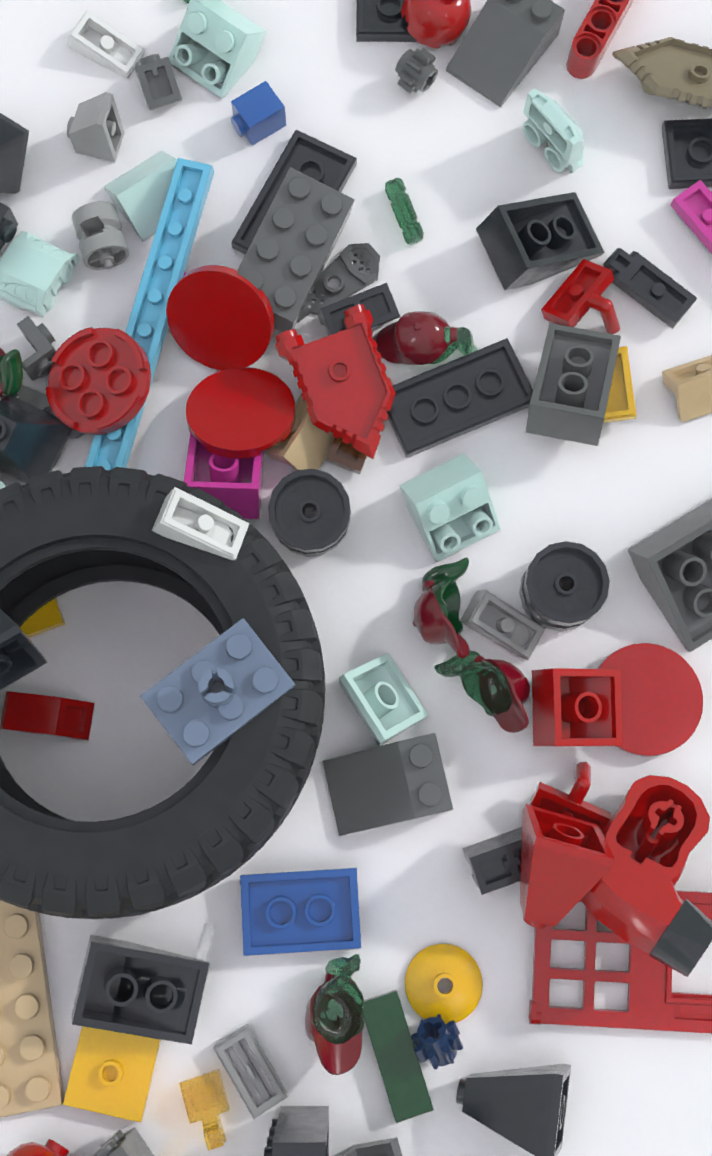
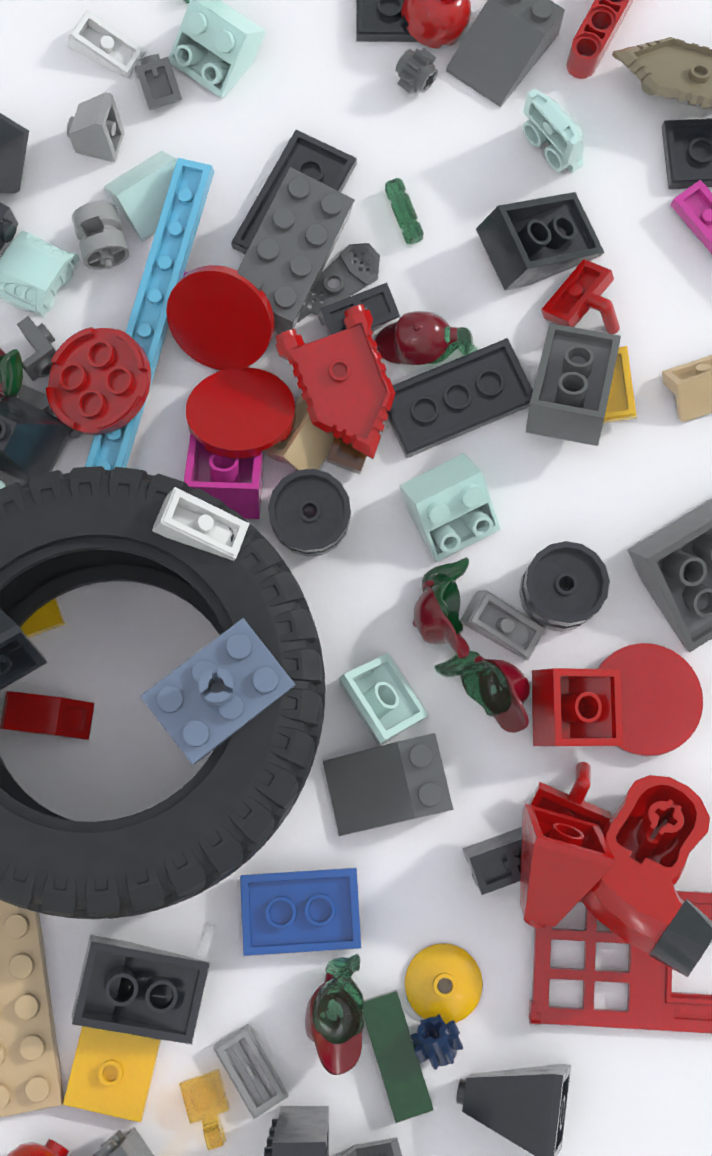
(258, 113): blue brick -> none
(650, 286): black hinge -> none

